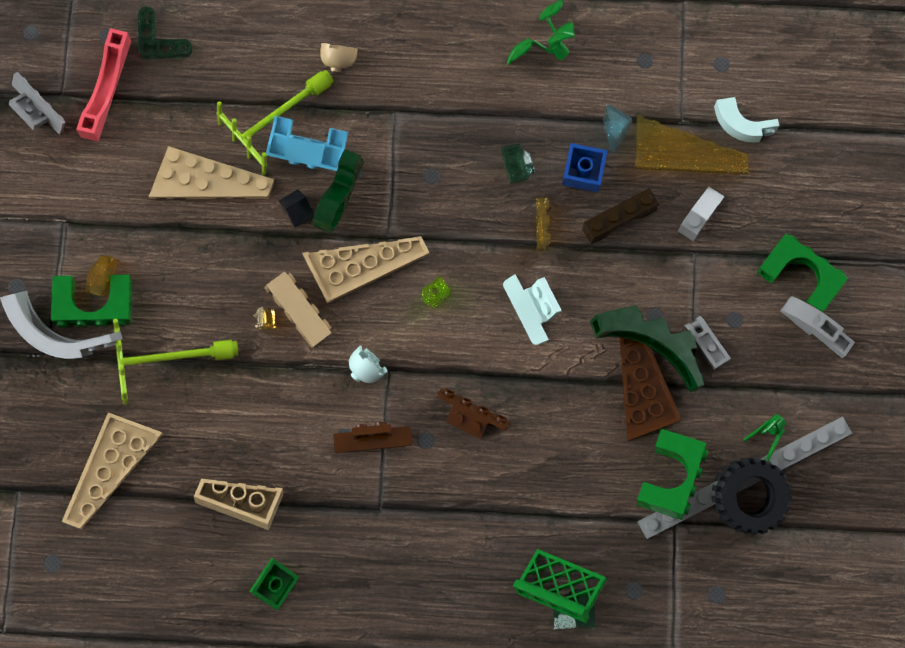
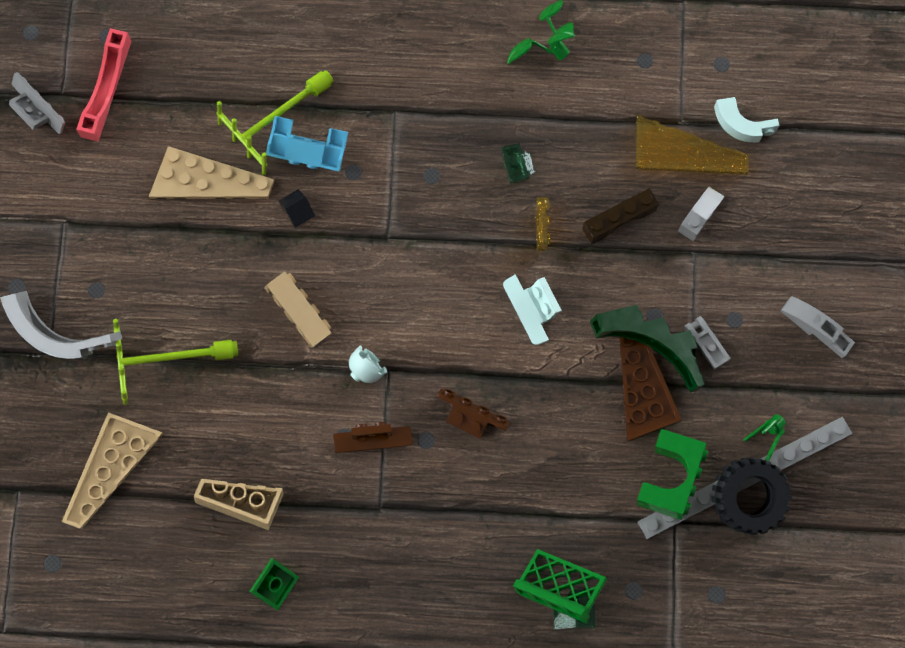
(99, 275): clear yellow slope -> none
(118, 306): green arch -> none
(144, 41): clear green beam -> none
(265, 318): clear yellow tile -> none
(338, 56): tan cylinder -> none
(338, 194): dark green animal -> none
(356, 266): tan wing -> none
(435, 299): clear neon green brick -> none
(584, 167): blue slope -> none
(616, 126): clear light blue slope -> none
(791, 251): green arch -> none

